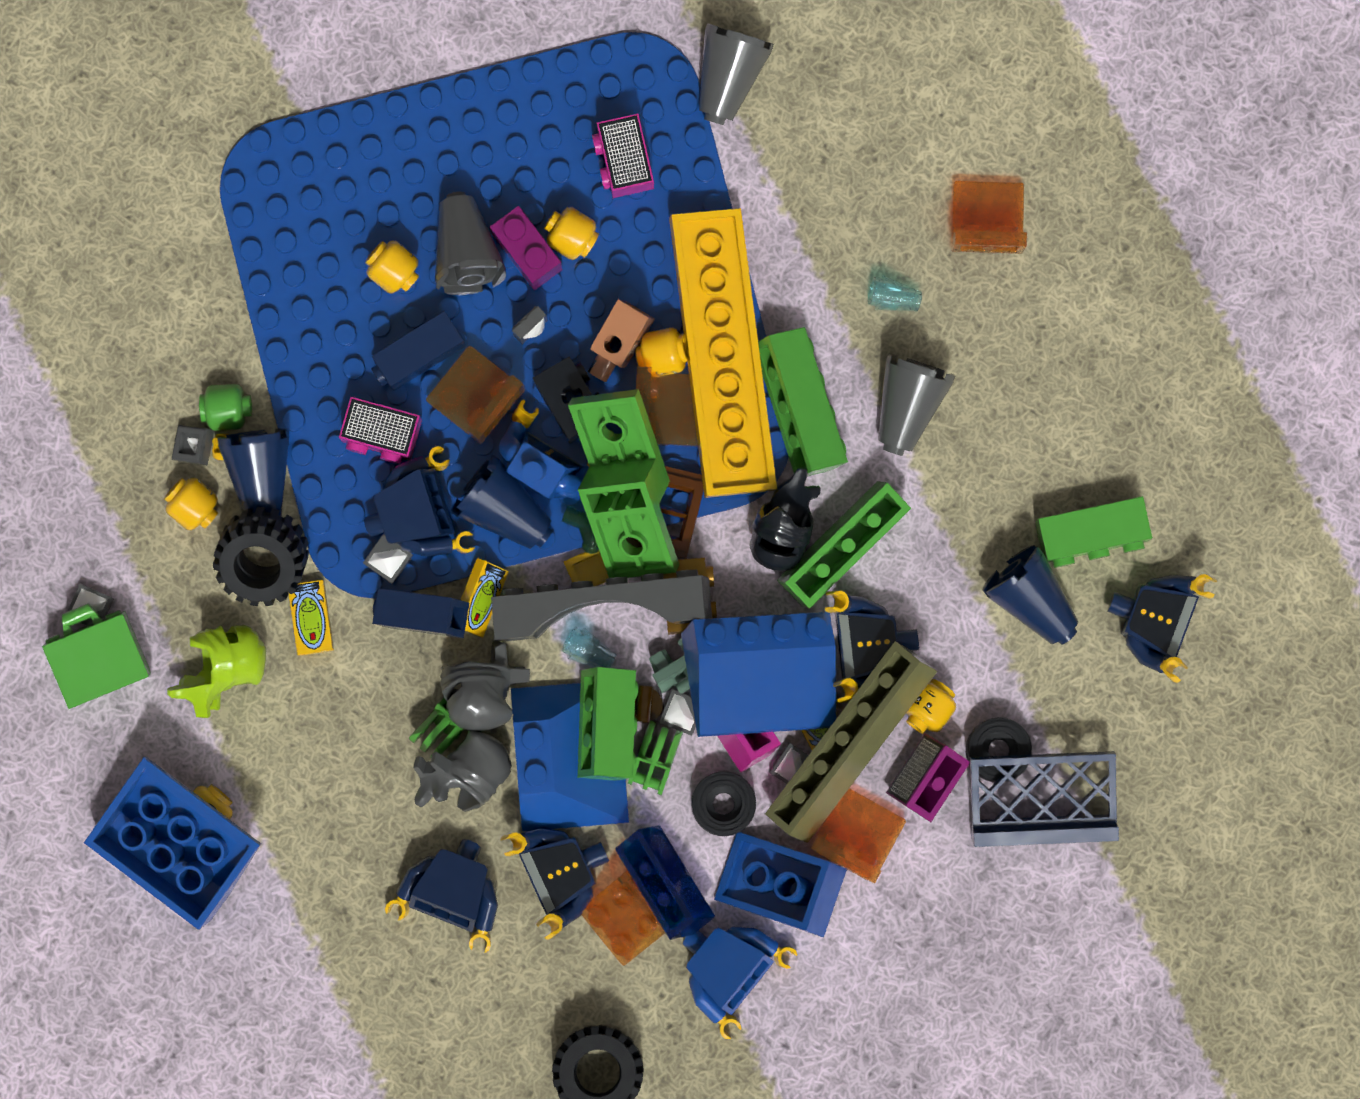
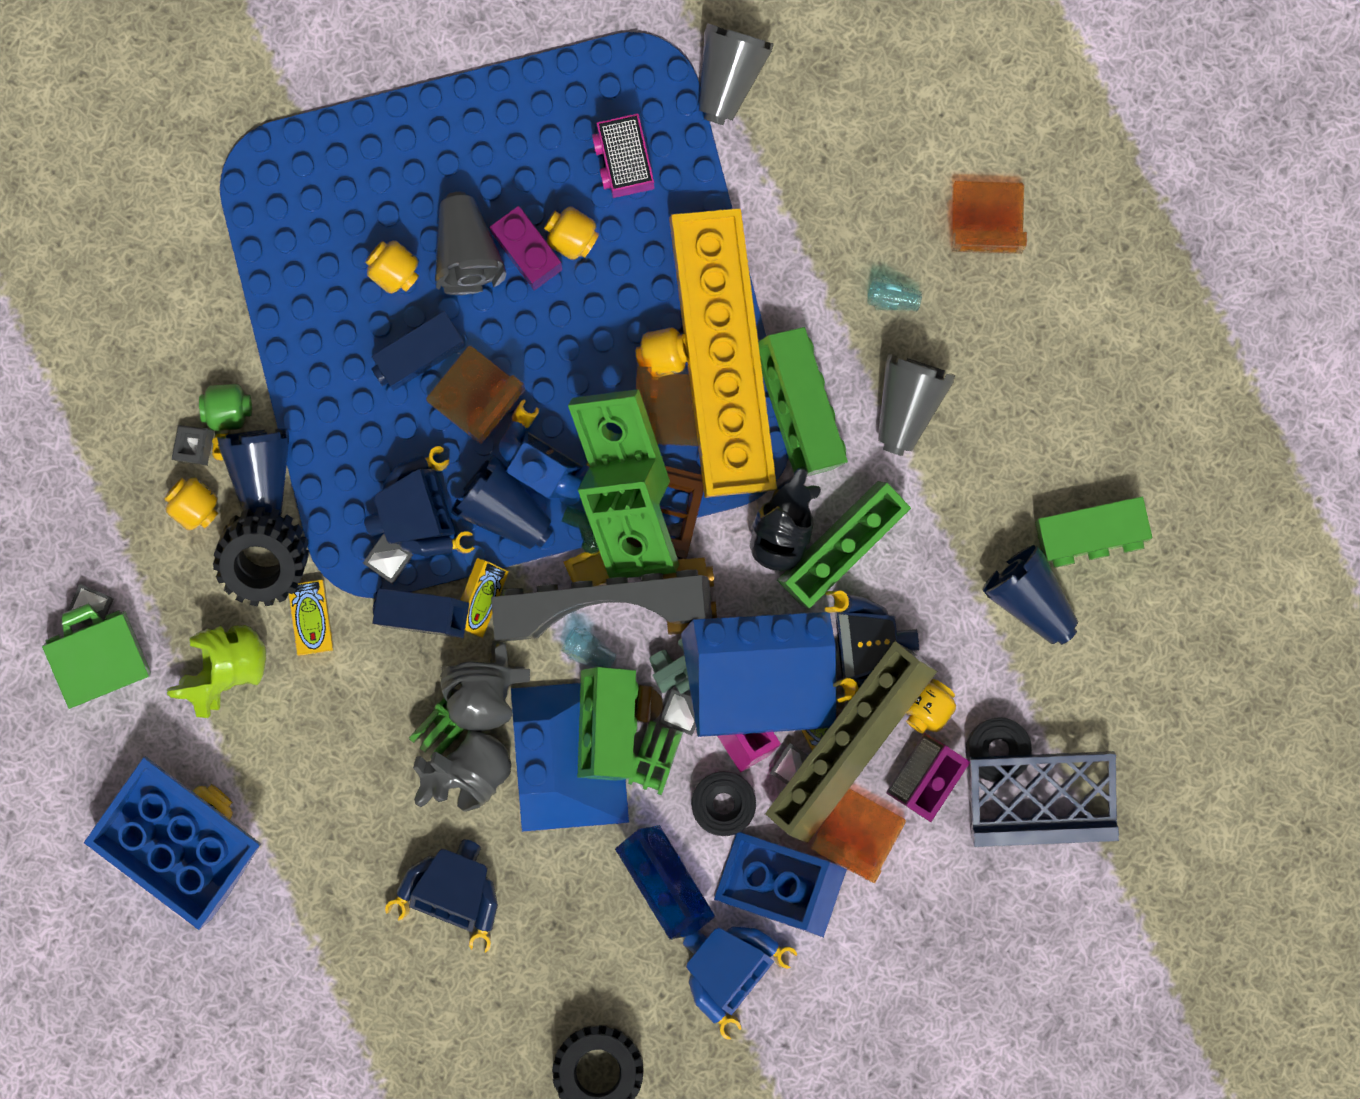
(380, 430): brick -> none
(530, 325): dark grey tile -> none
(554, 385): black brick -> none
(558, 873): torso -> none
(623, 919): clear orange bracket -> none
(629, 326): nougat torso -> none
(1159, 619): torso -> none

